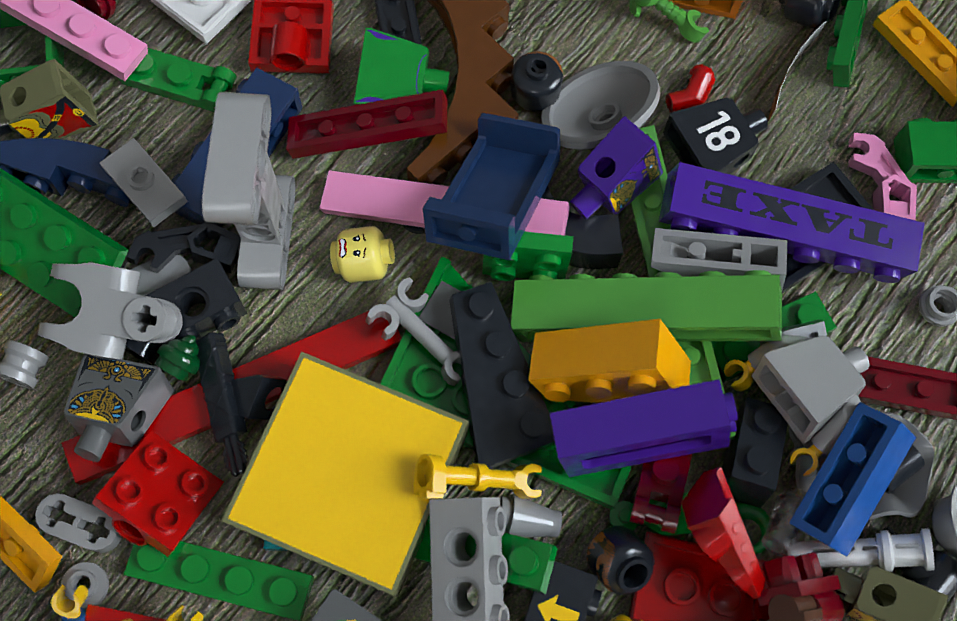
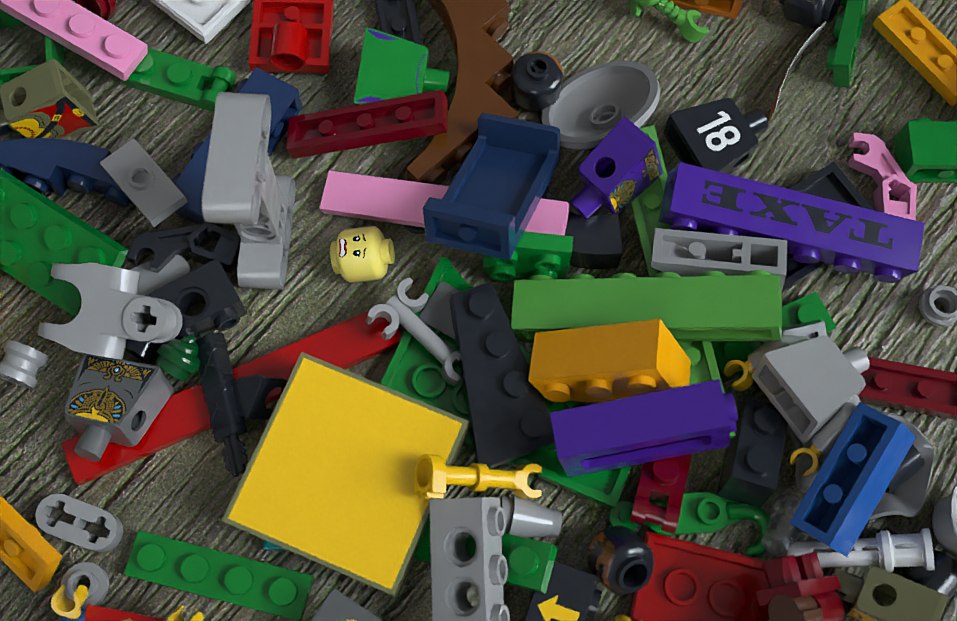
(157, 494): red plate -> none
(696, 92): red arm -> none
(721, 531): red slope -> none

